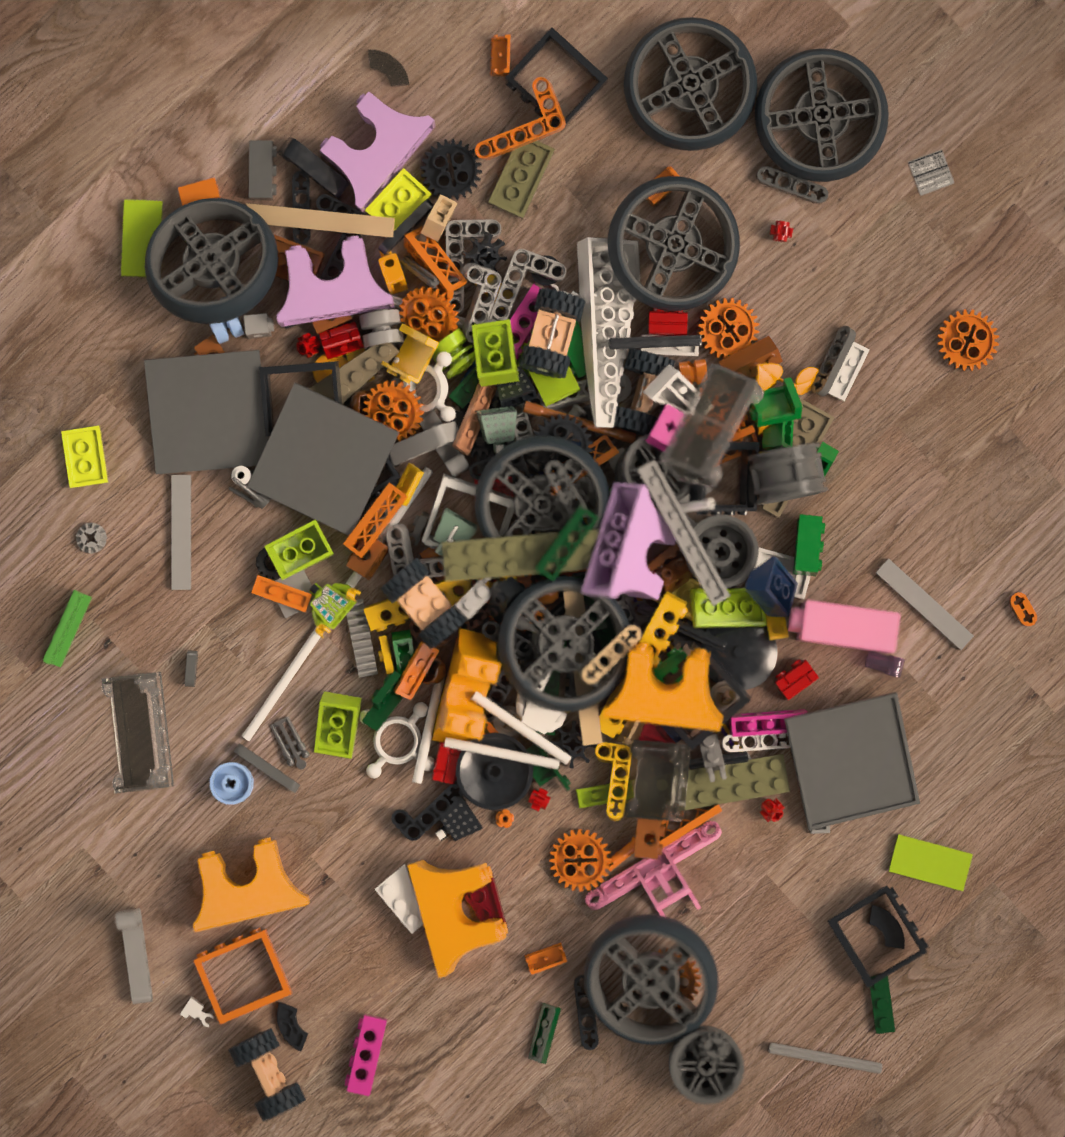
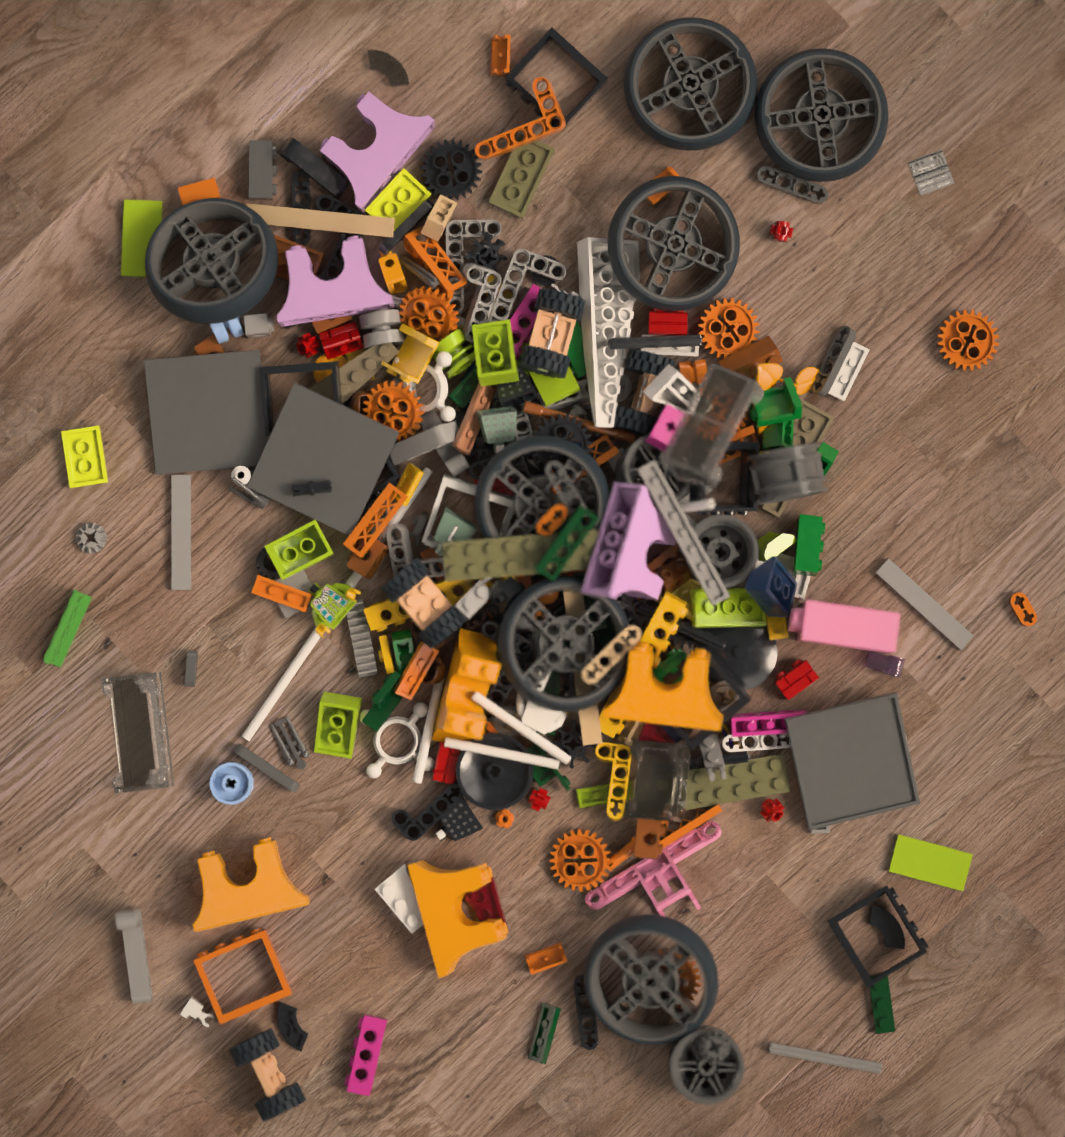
(311, 488): none -> black pin
(555, 522): none -> orange beam
(773, 544): none -> slope

